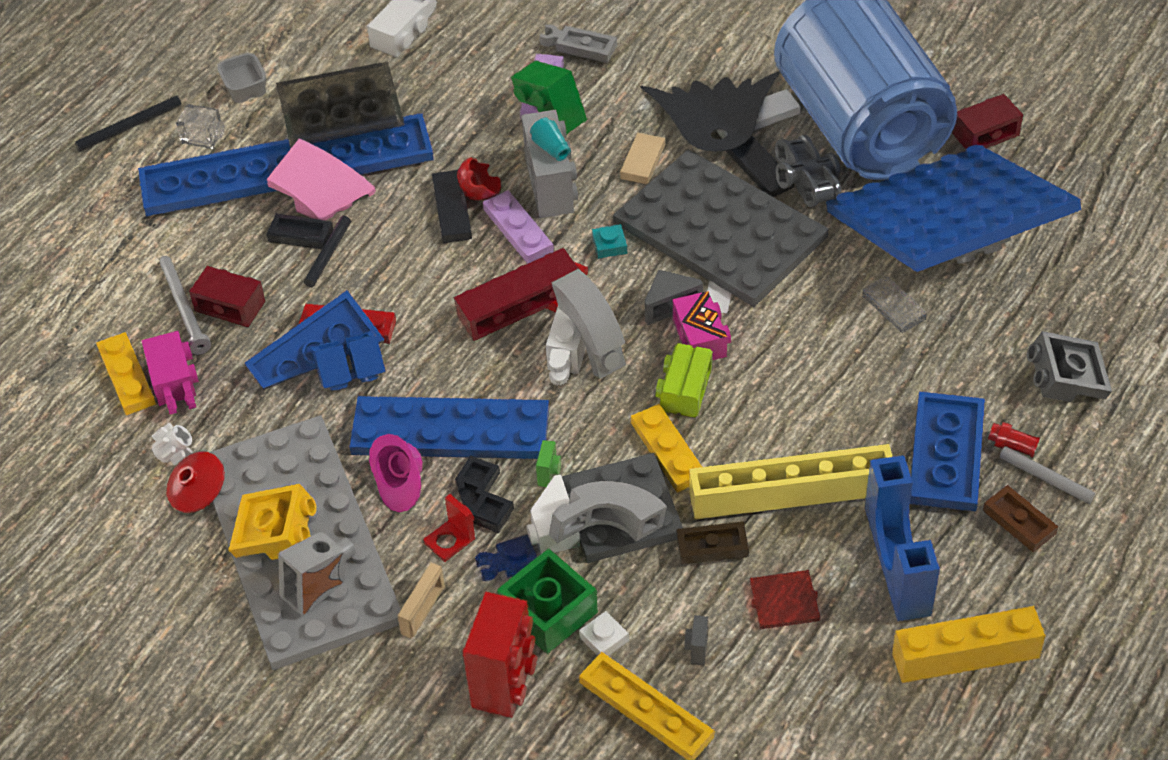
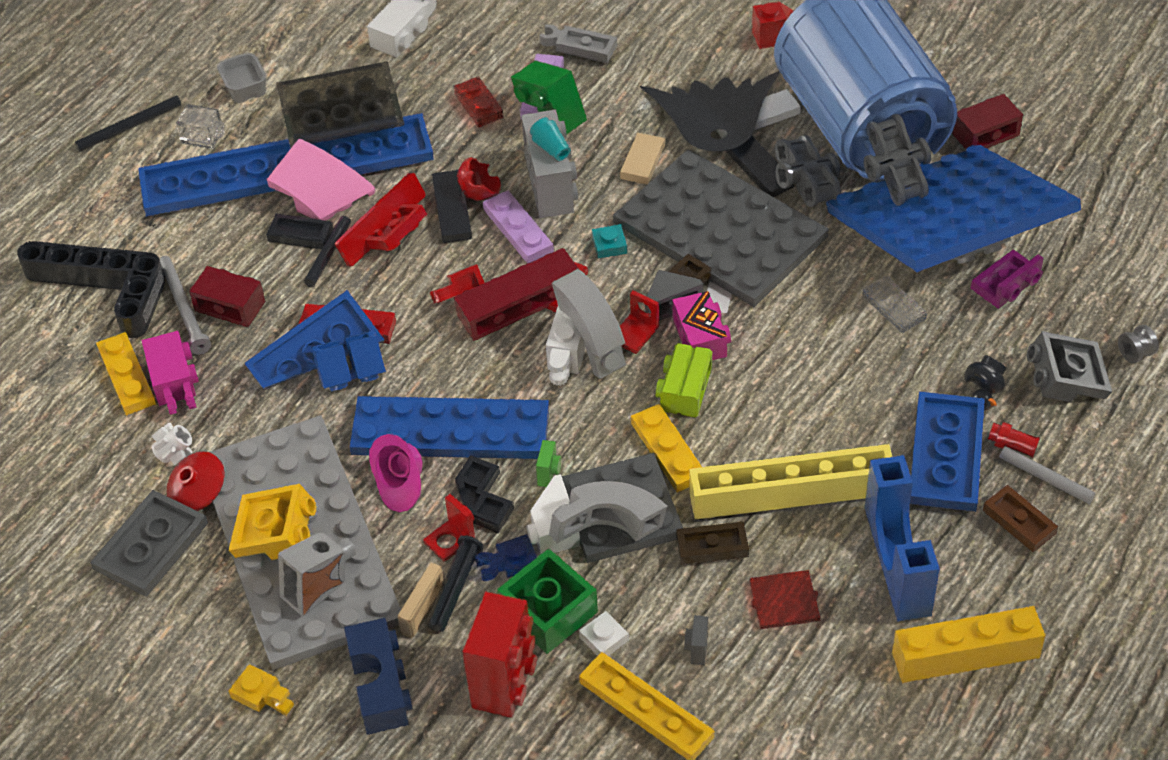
(132, 272): none -> black beam
(149, 543): none -> dark grey plate
(257, 688): none -> yellow plate
(381, 701): none -> dark blue arch
(385, 222): none -> red bracket
(454, 582): none -> black axle
(459, 282): none -> red plate
(478, 101): none -> clear red plate
(639, 325): none -> red bracket
(693, 268): none -> dark brown plate
(768, 21): none -> red slope
(897, 159): none -> dark grey axle
(988, 376): none -> black animal
(1007, 278): none -> magenta bracket
(1137, 344): none -> flat silver wheel

